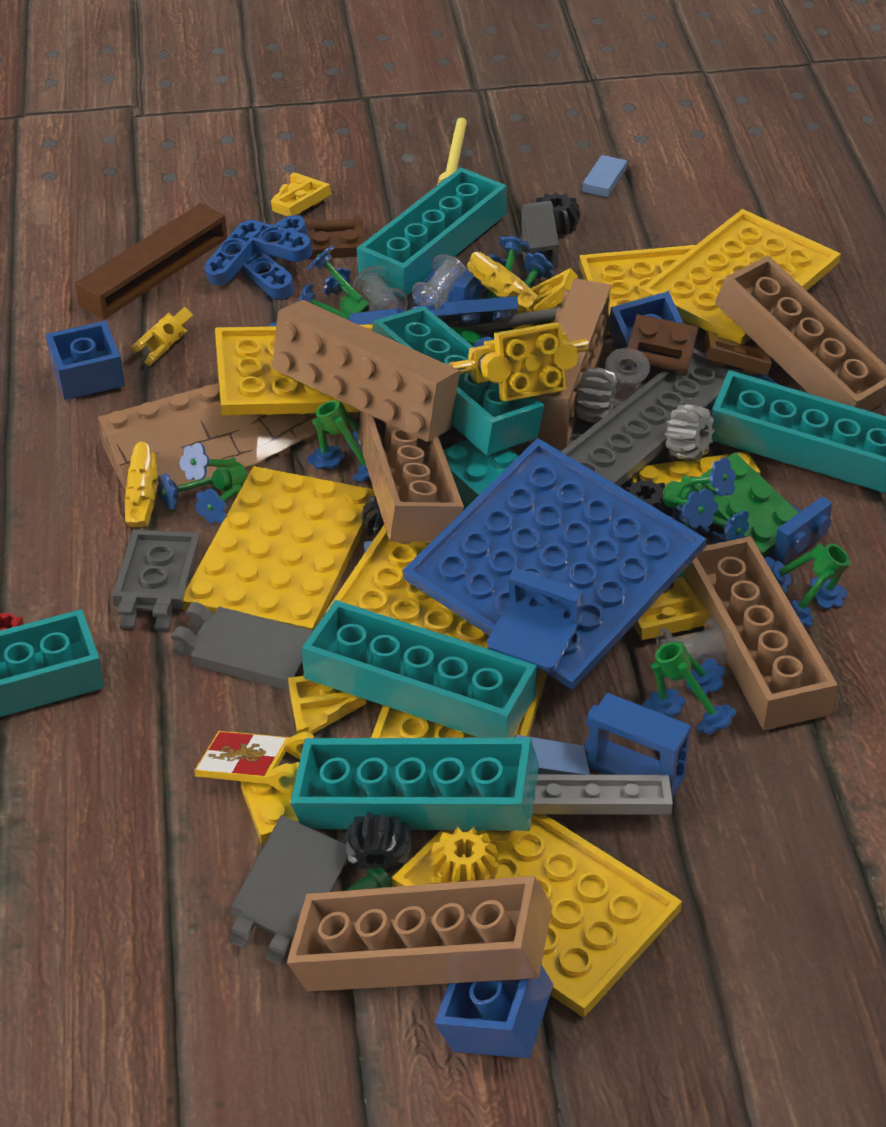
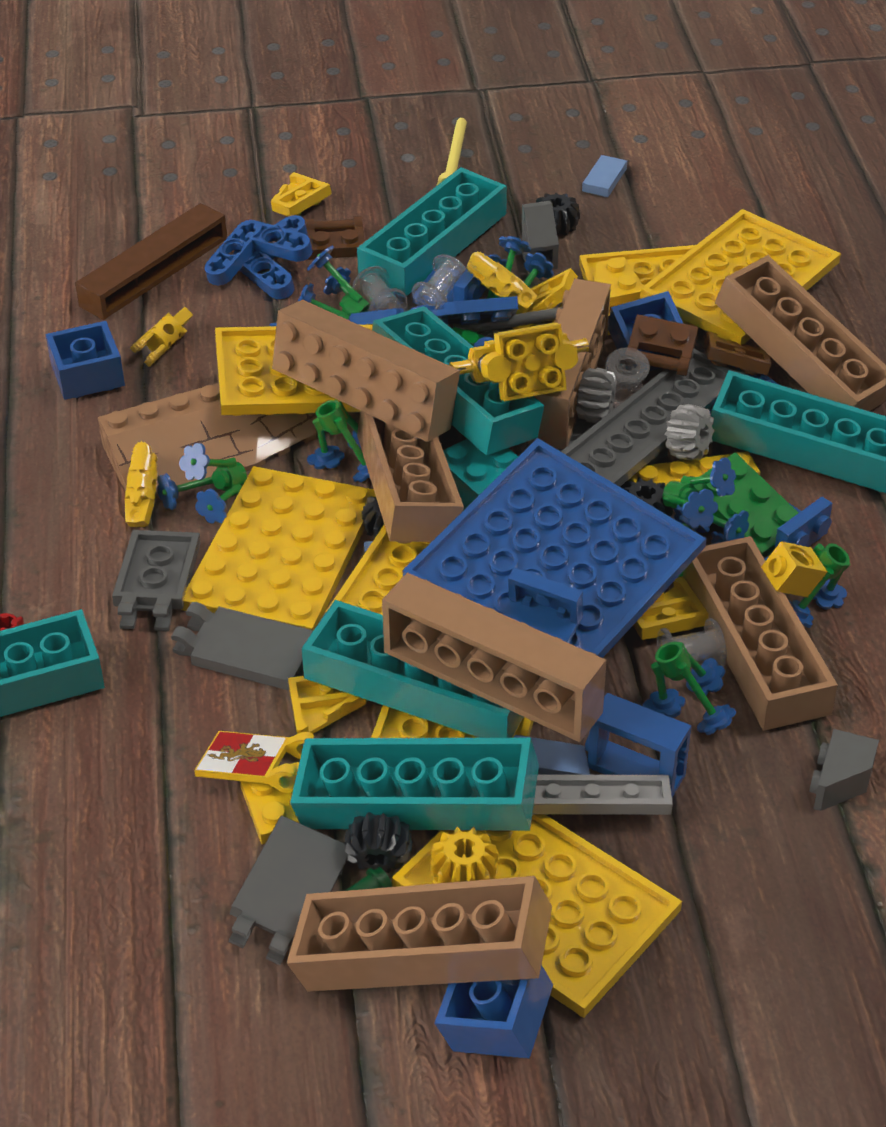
(494, 656): none -> medium nougat brick
(623, 280): none -> yellow wing
(794, 569): none -> yellow brick
(845, 769): none -> dark grey slope

